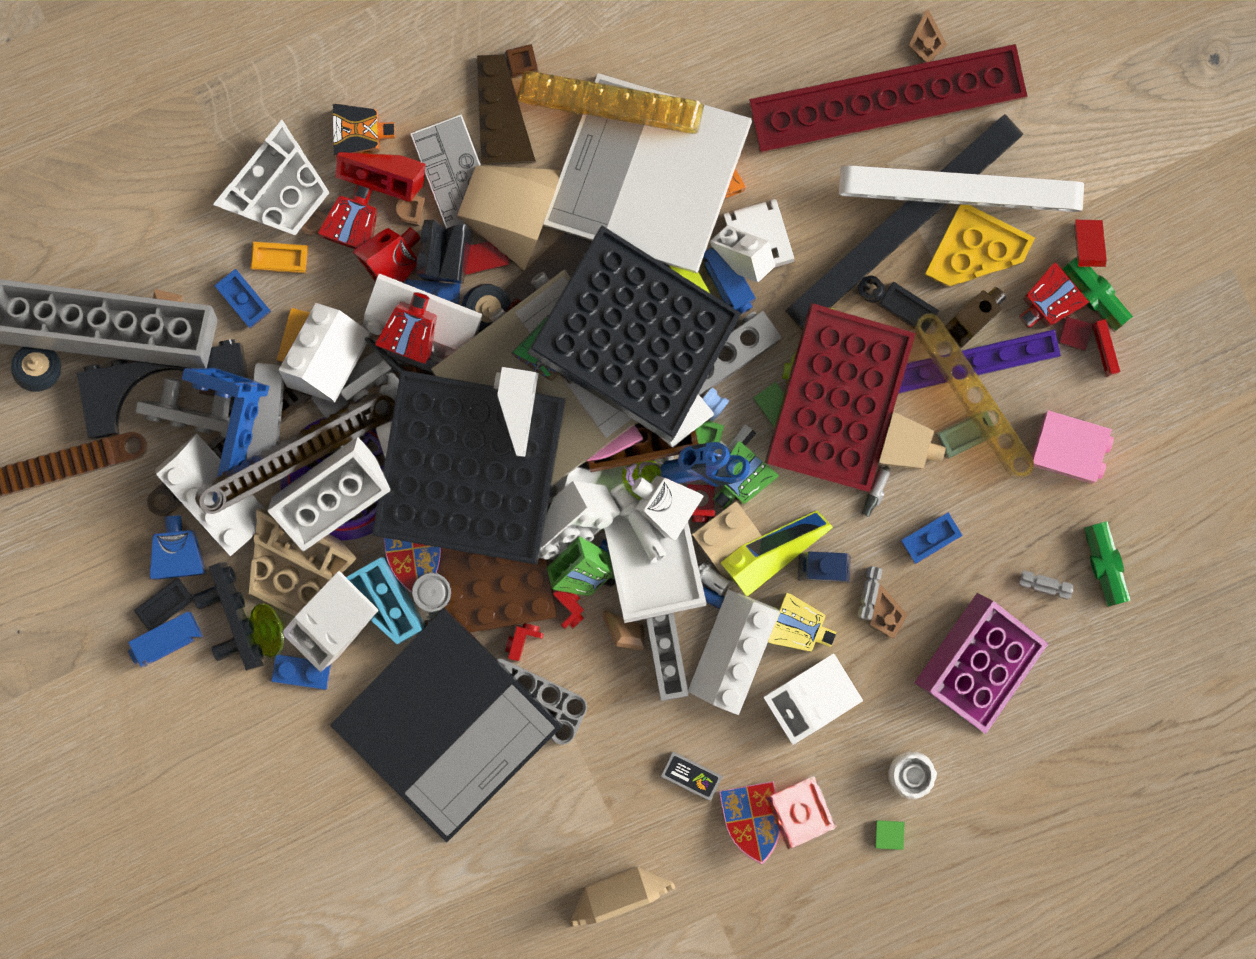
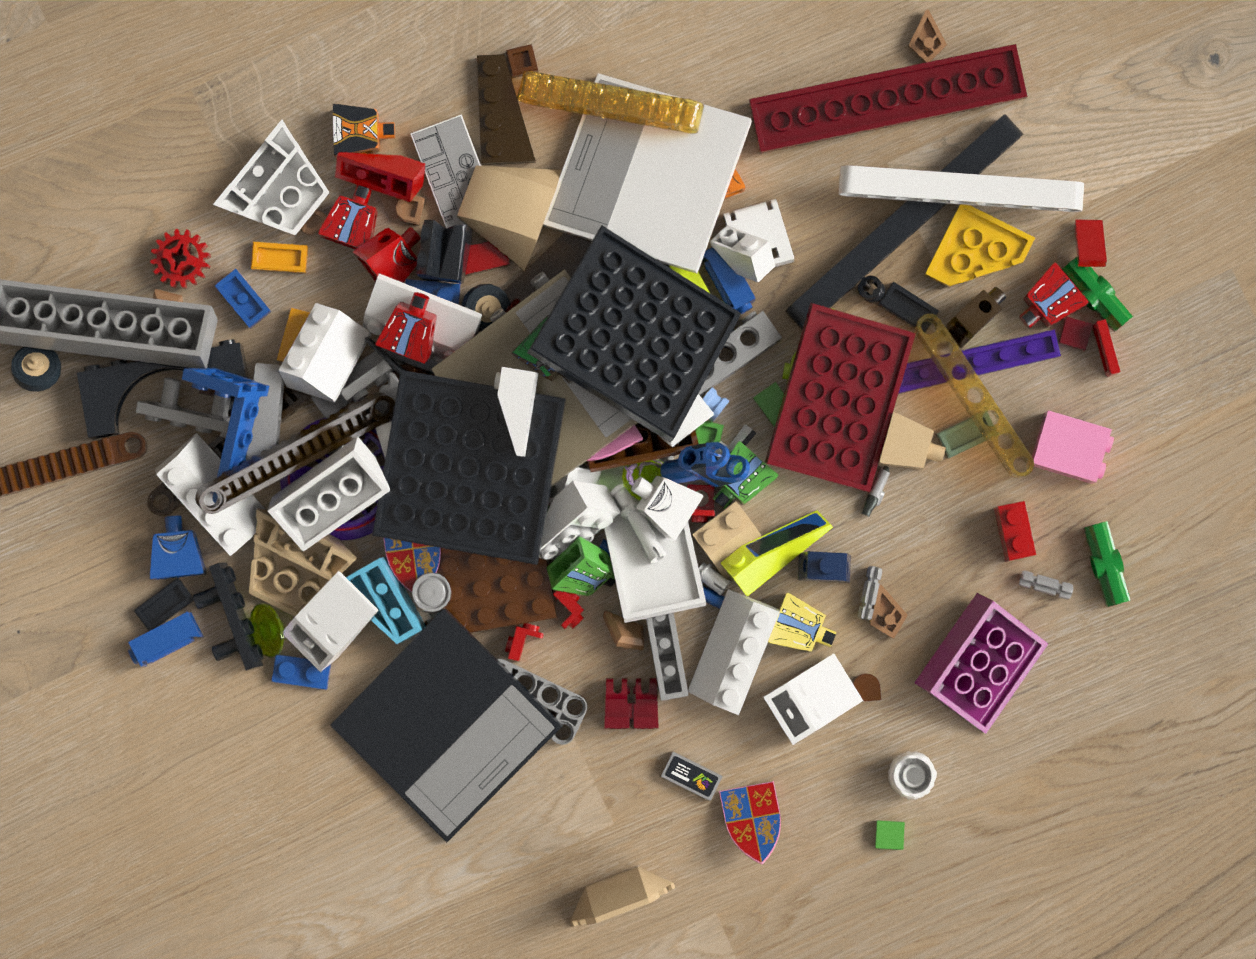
(177, 270): none -> red gear
(643, 712): none -> dark red legs
(801, 812): clear red tile -> none
(868, 687): none -> reddish brown tile
(931, 538): blue plate -> none
(1015, 531): none -> red brick

